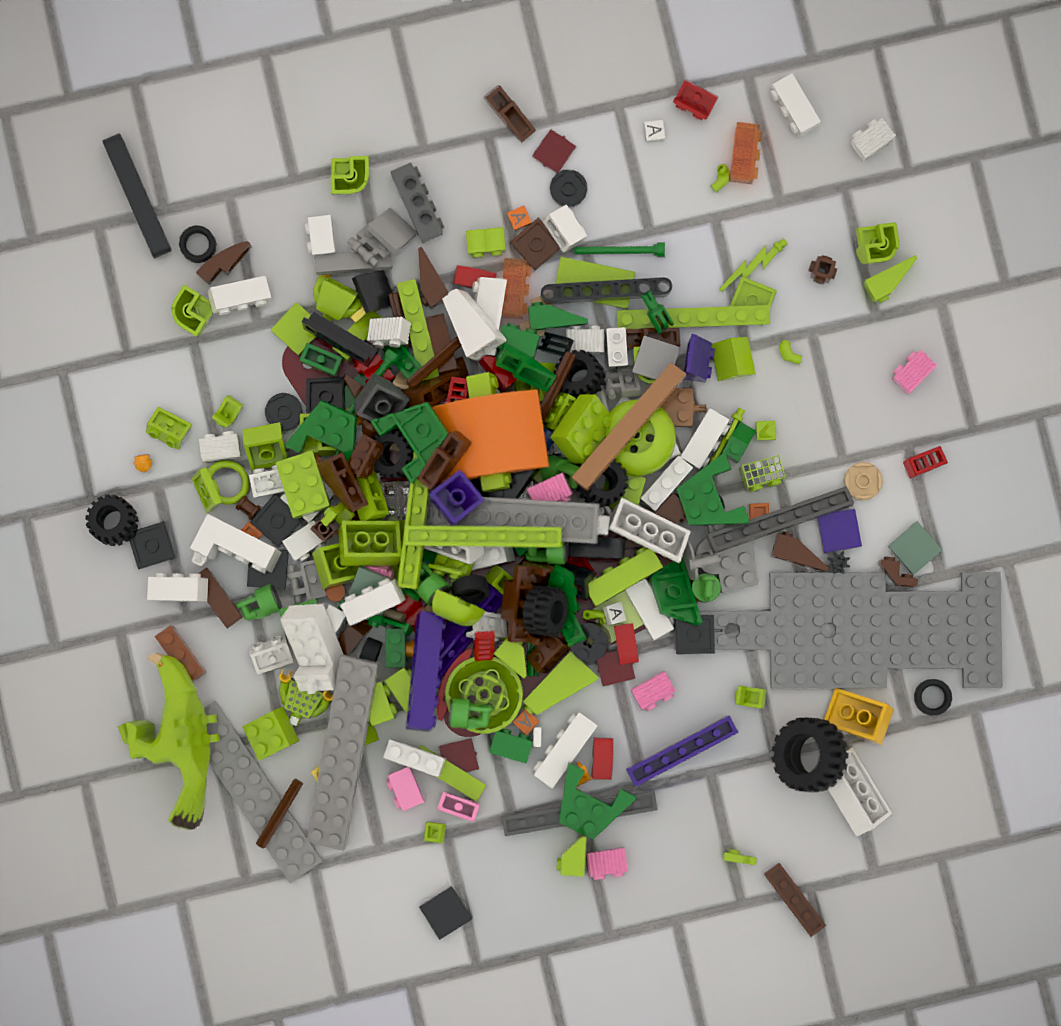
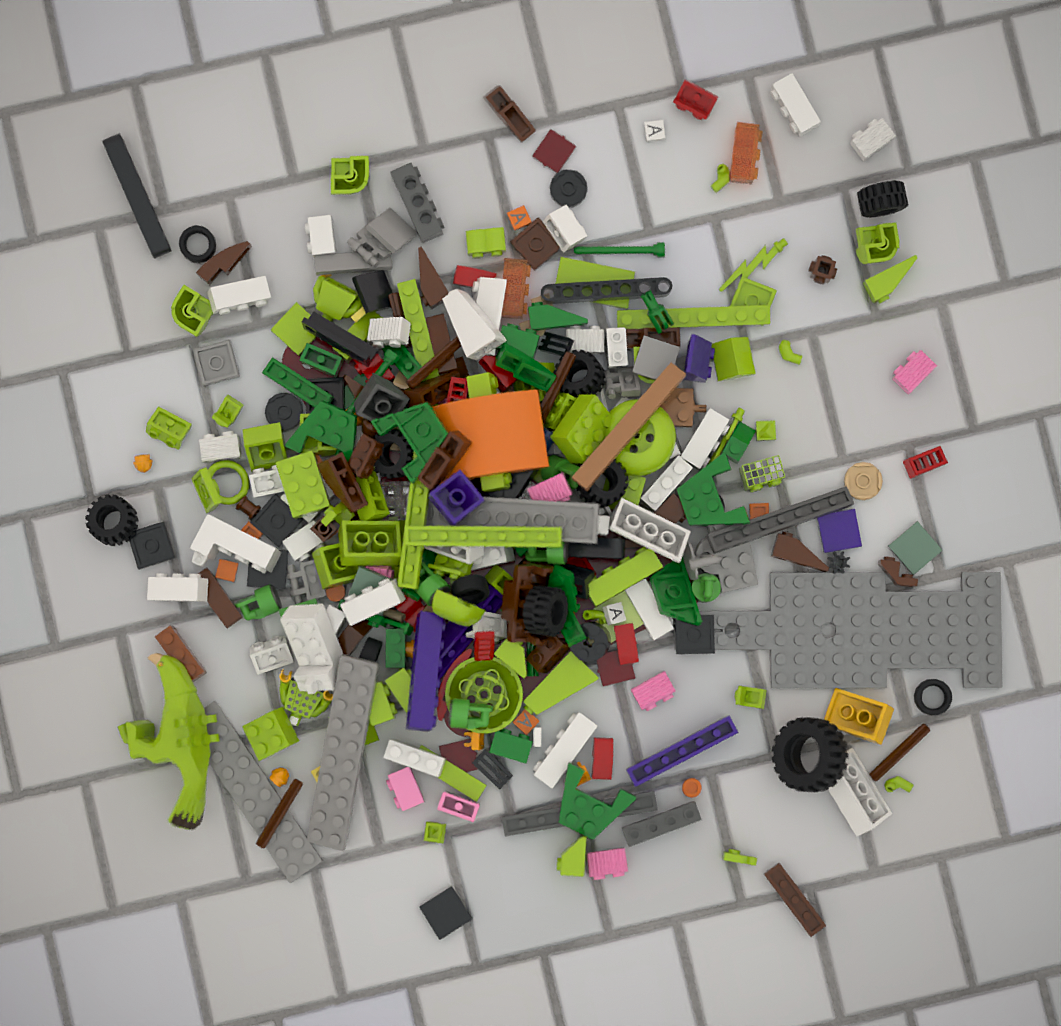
(216, 363): none -> light grey tile
(227, 570): none -> orange tile
(279, 776): none -> light orange plate
(295, 383): none -> green tile
(477, 740): none -> light orange tile
(504, 780): none -> black tile
(661, 823): none -> dark grey brick
(691, 787): none -> orange tile
(882, 199): none -> black tyre
(896, 783): none -> lime arm
(899, 752): none -> reddish brown axle

